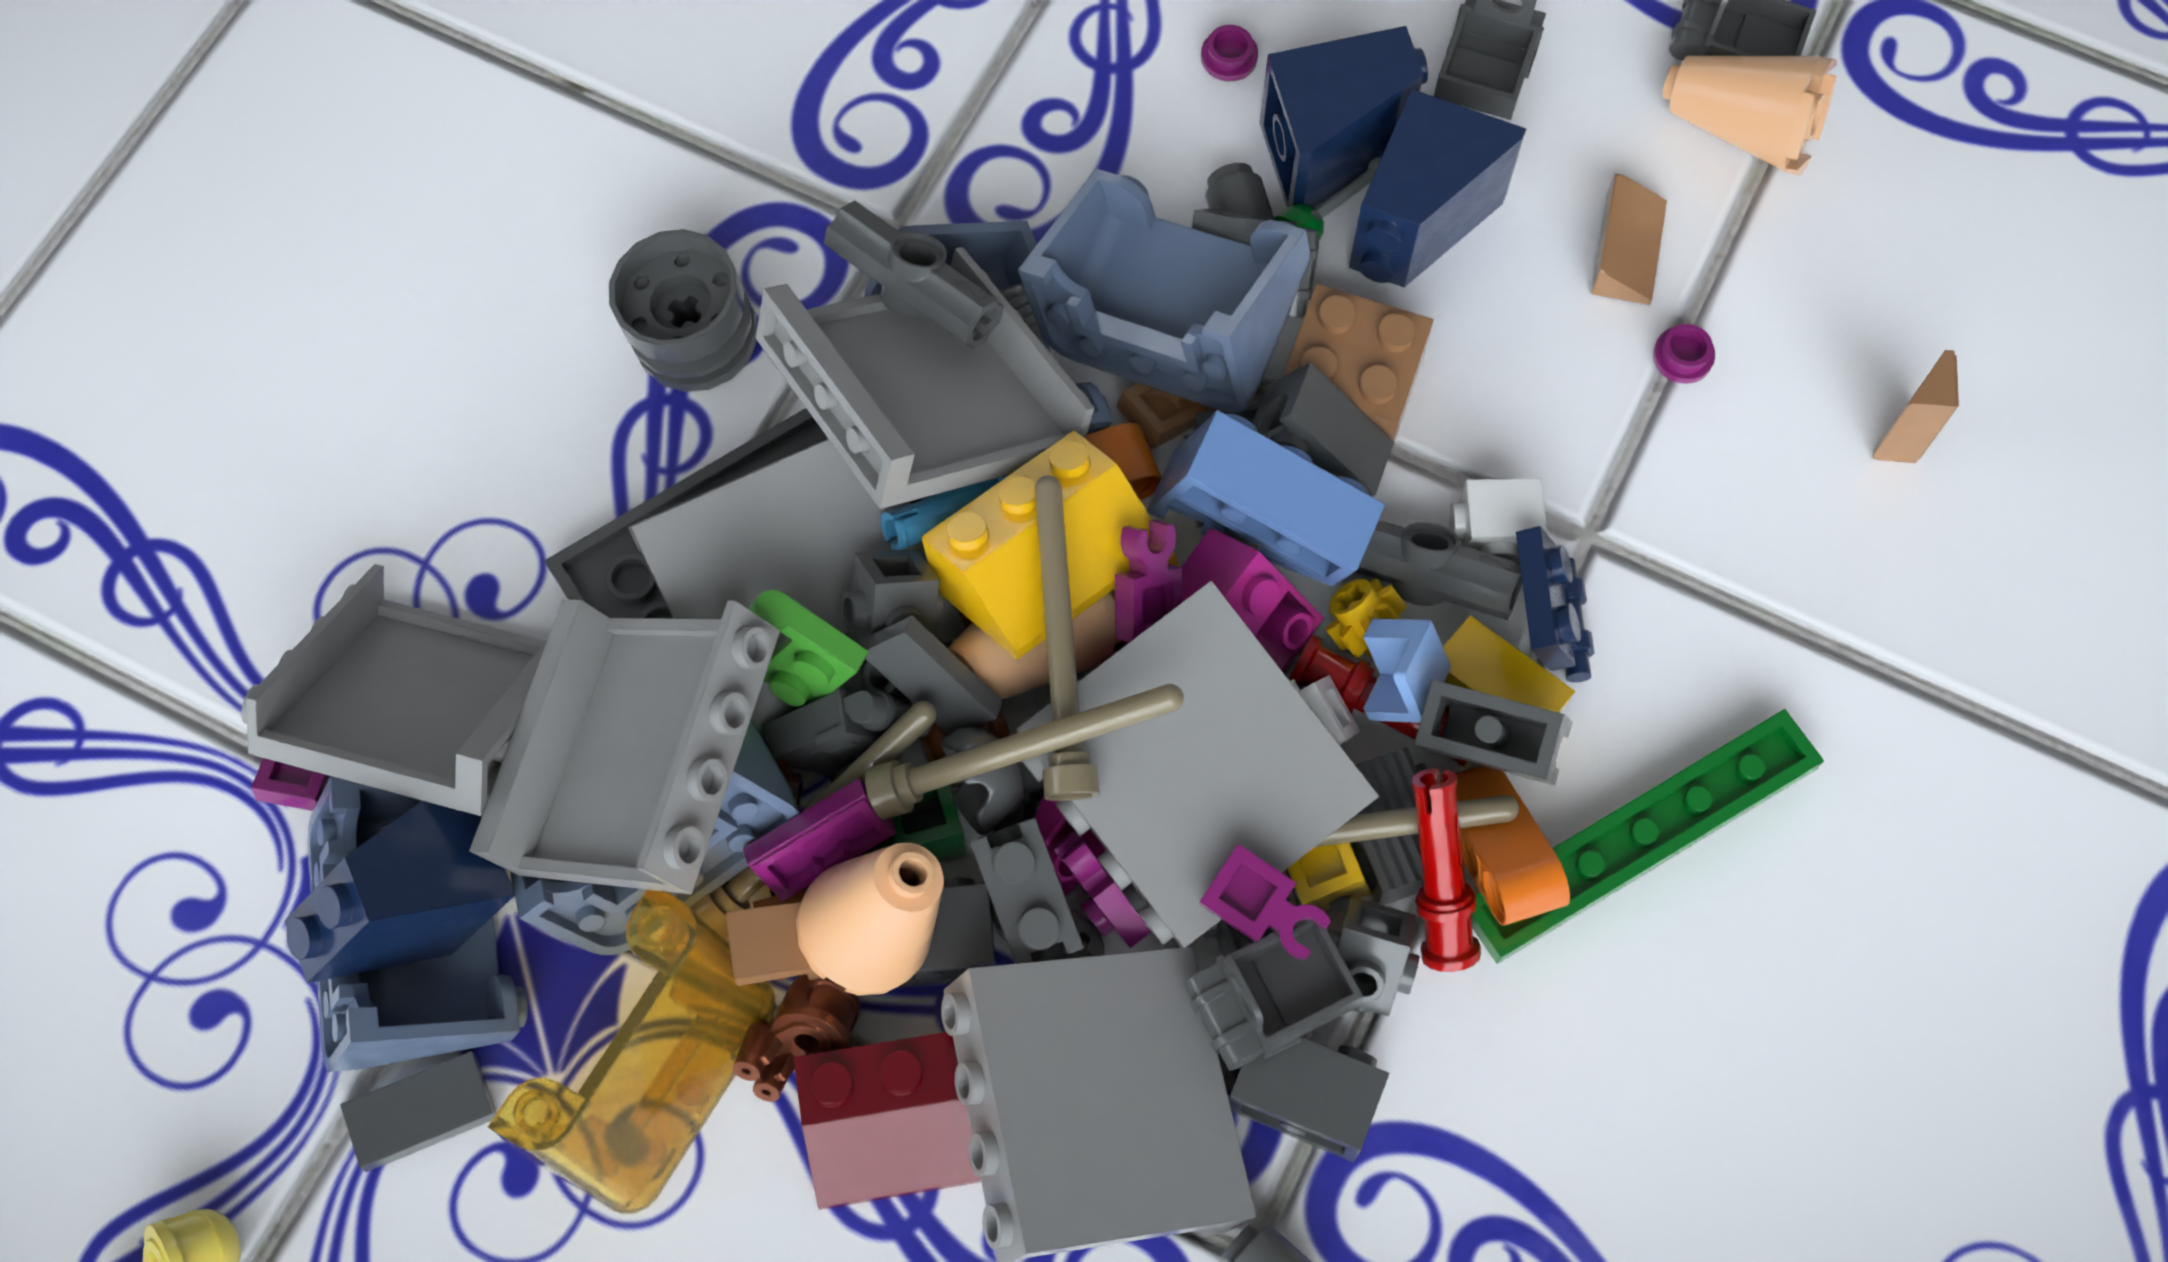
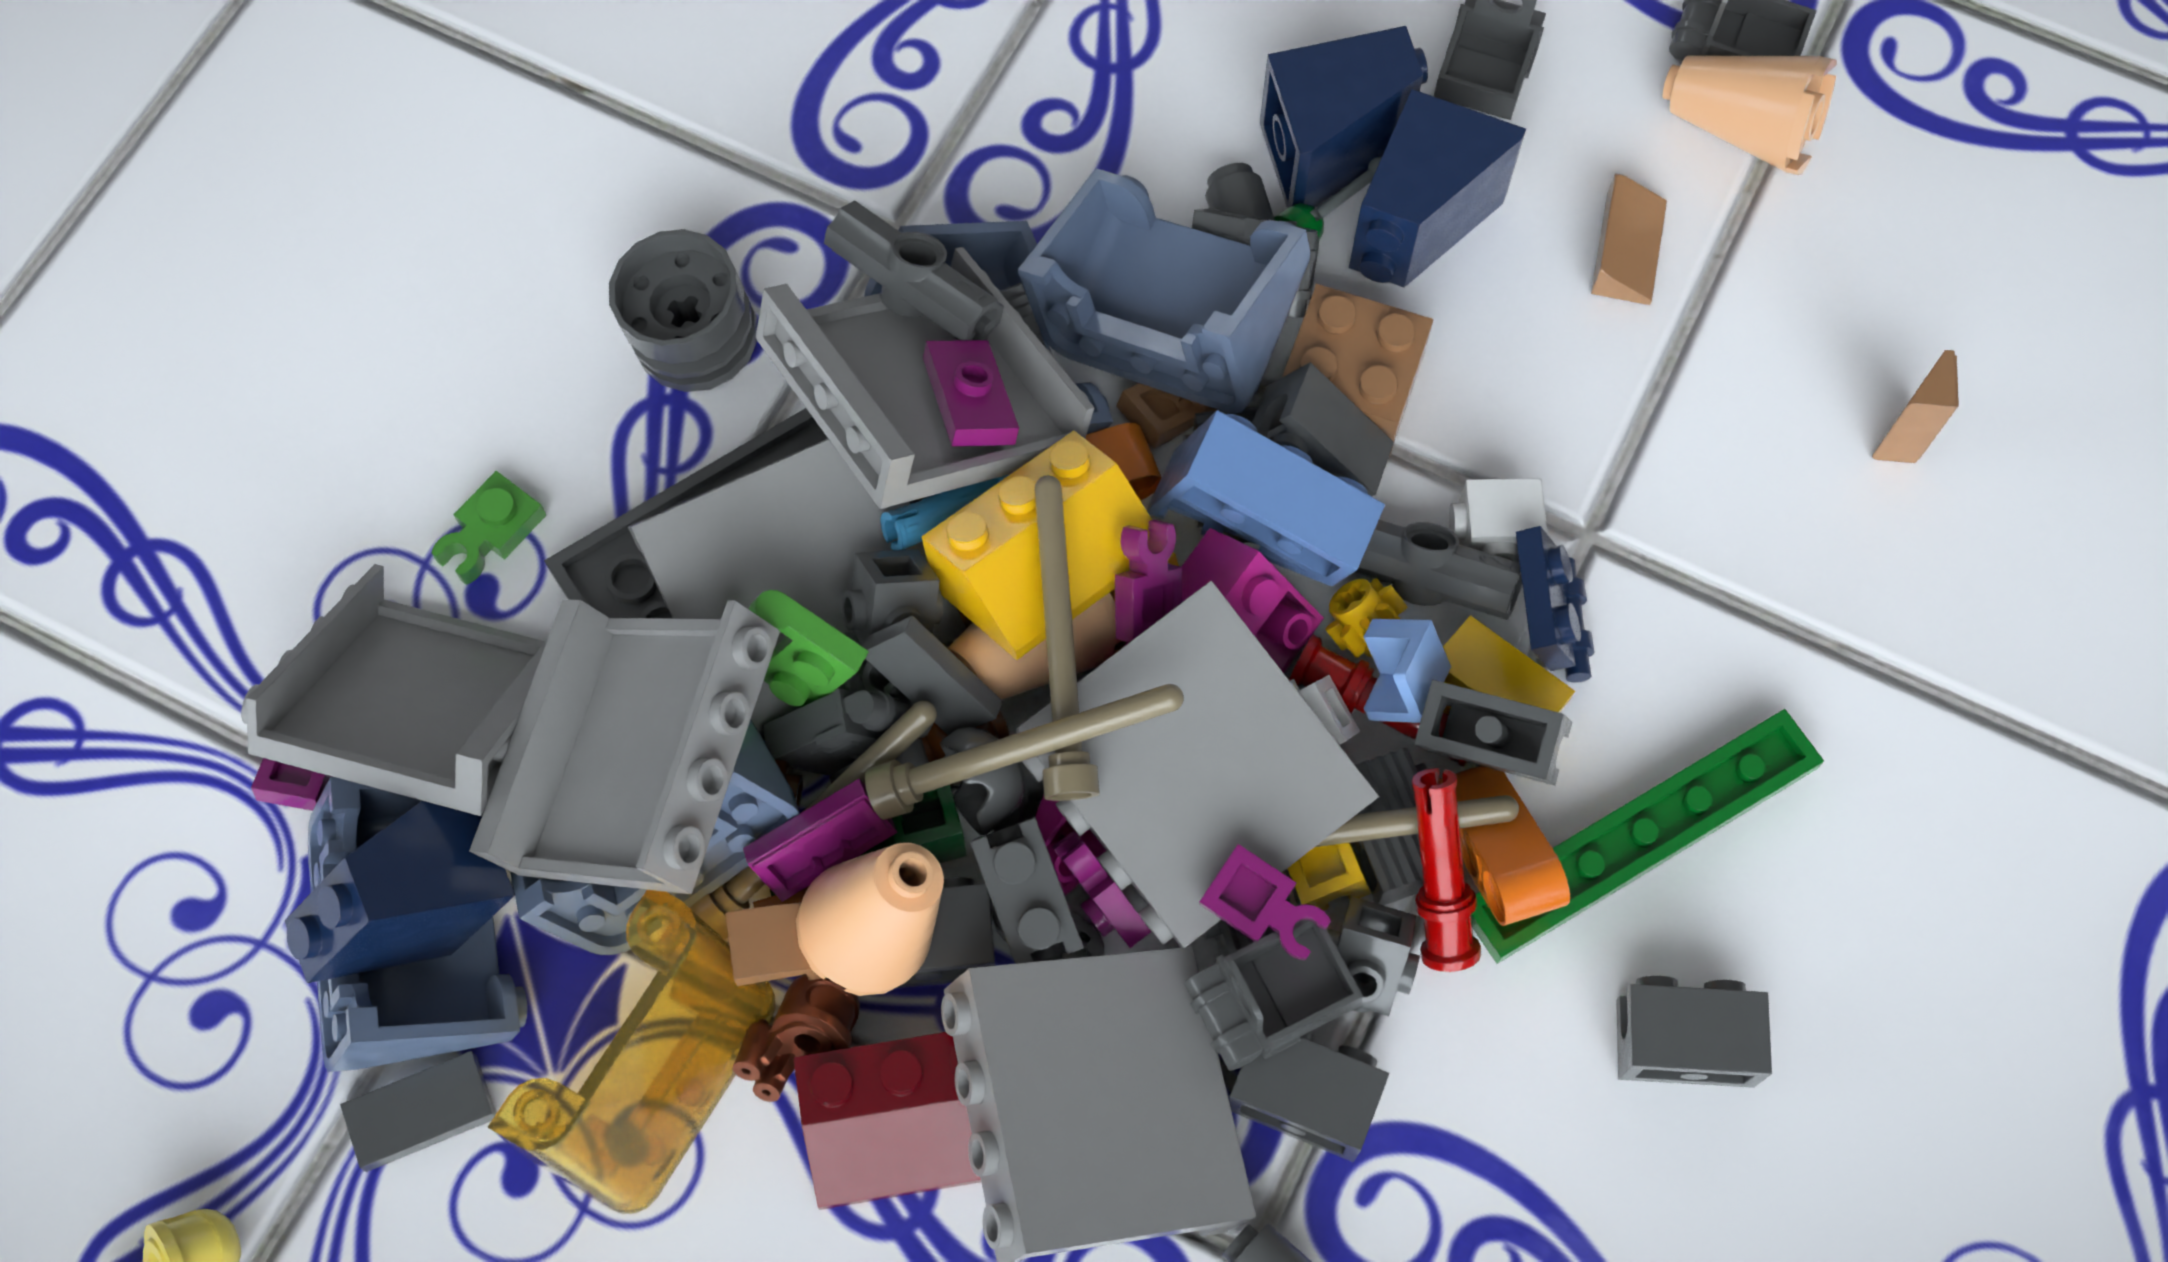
(493, 520): none -> bright green plate
(970, 393): none -> magenta plate
(1229, 53): magenta plate -> none
(1684, 353): magenta plate -> none
(1693, 1033): none -> dark grey brick

